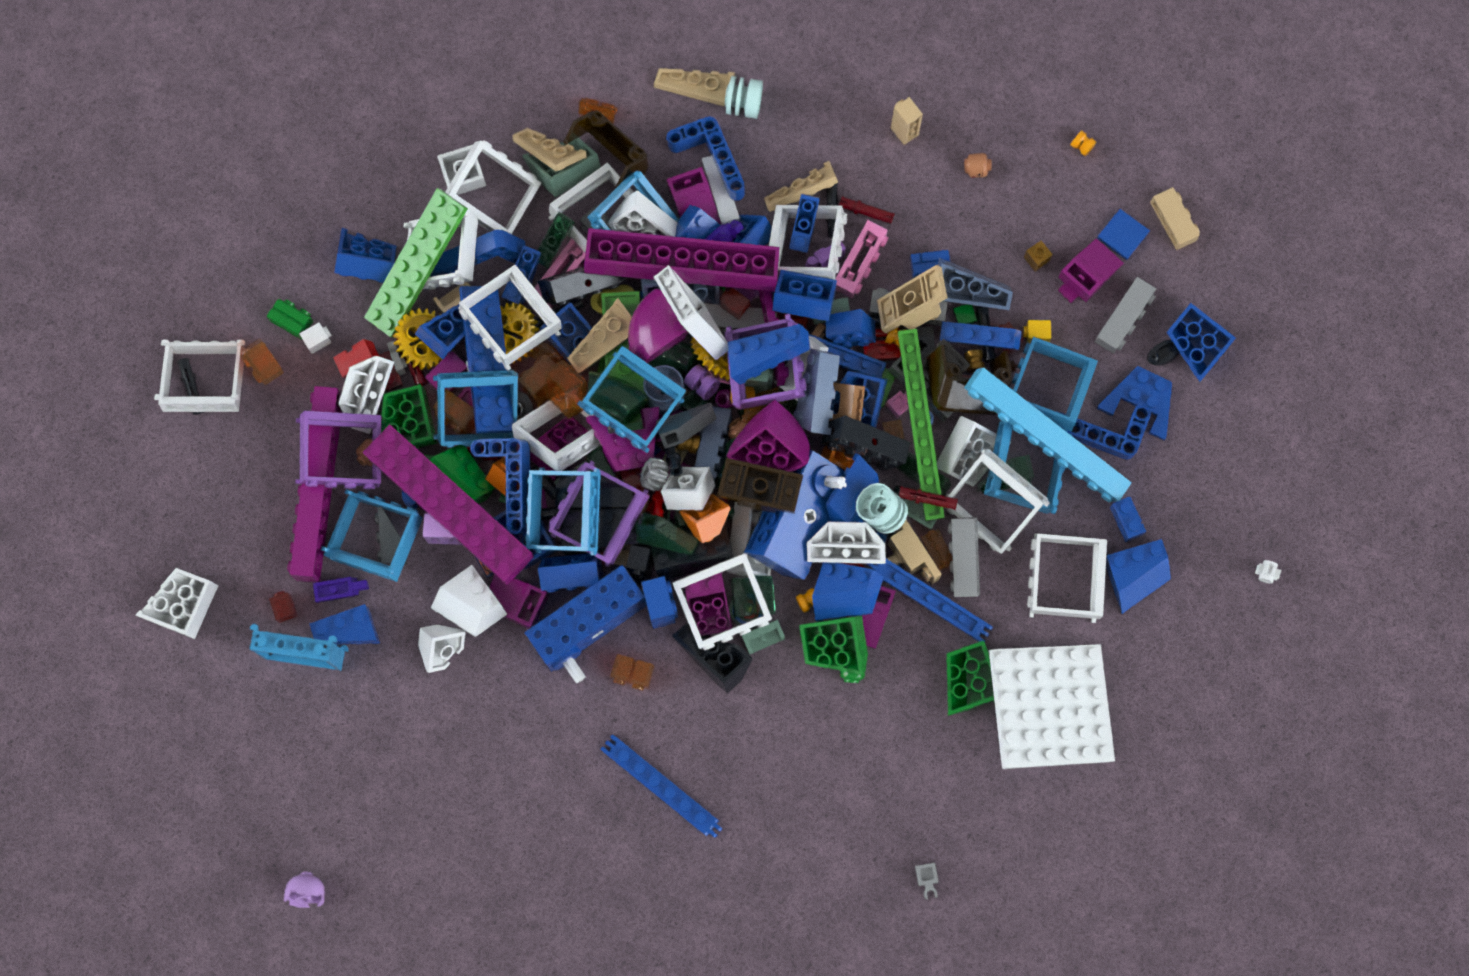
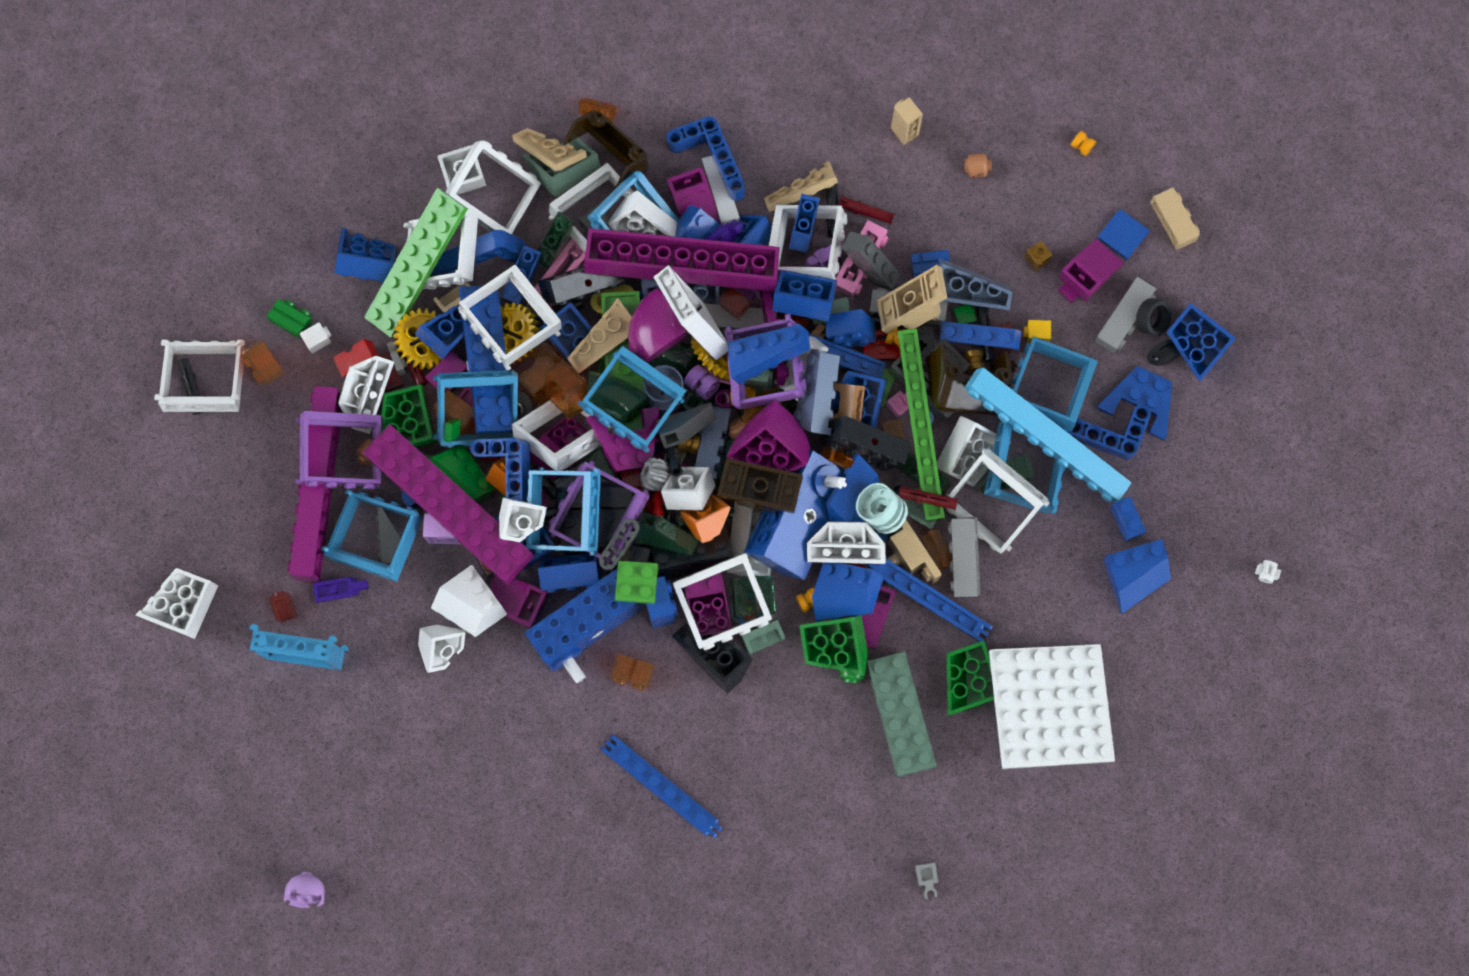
(349, 627): blue wedge -> none
(452, 430): none -> green tile
(519, 519): none -> white slope
(615, 559): none -> dark grey beam
(636, 582): none -> bright green plate
(701, 86): tan wing -> none
(744, 97): light aqua wheel -> none
(871, 260): none -> dark grey brick
(901, 714): none -> sand green brick
(1097, 581): white window -> none
(1144, 313): none -> black tyre

